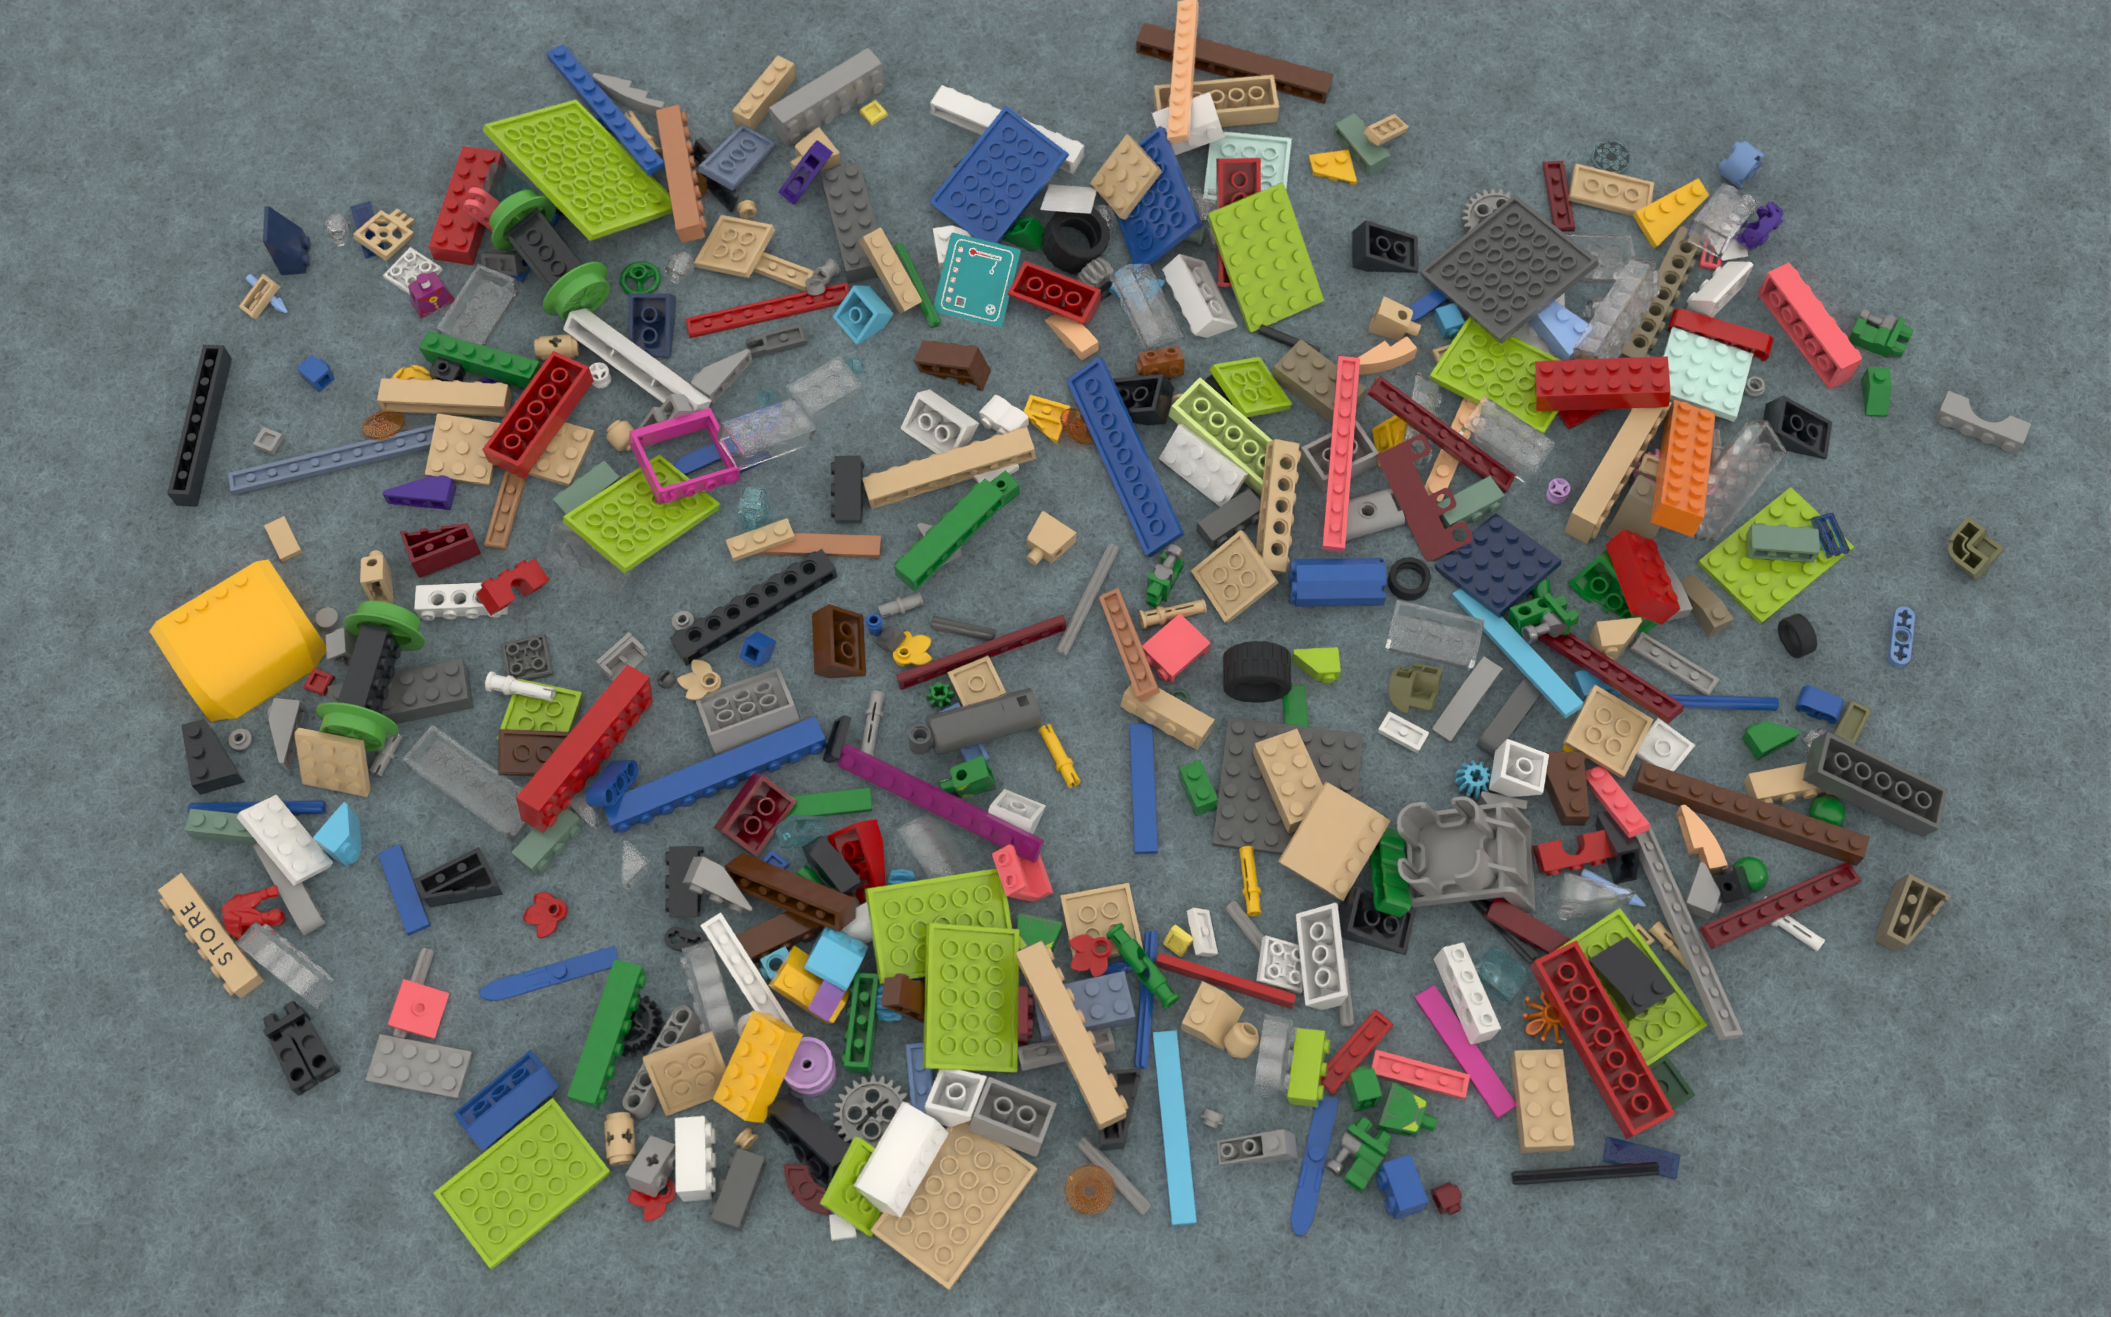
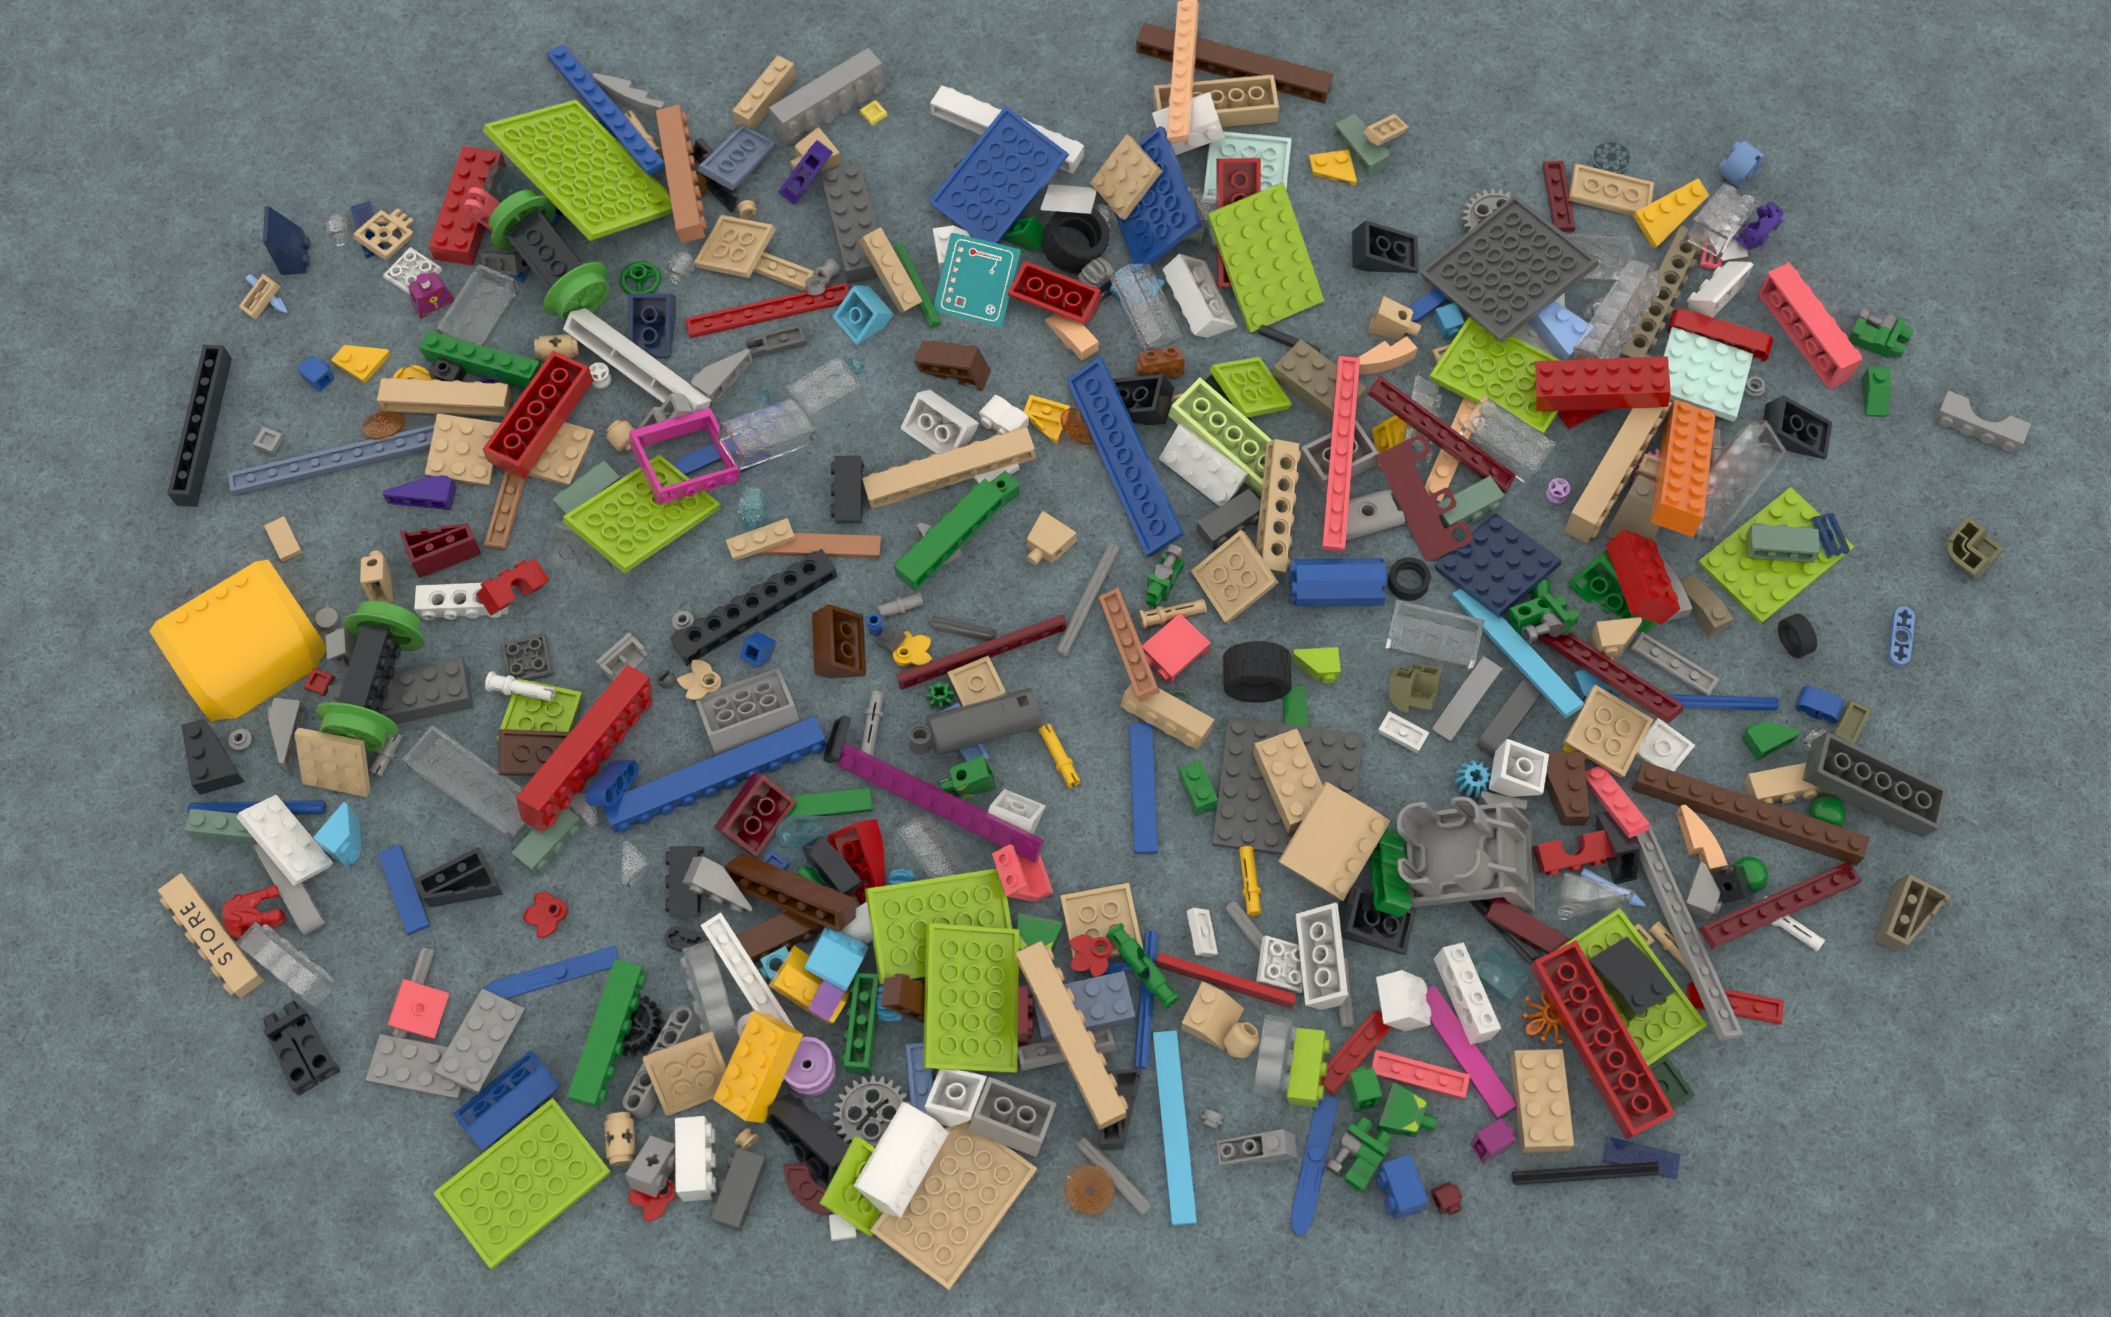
(360, 361): none -> yellow wing
(479, 1041): none -> light grey plate
(1178, 940): light yellow tile -> none
(1403, 1000): none -> white brick
(1493, 1140): none -> magenta brick
(1744, 1005): none -> red tile

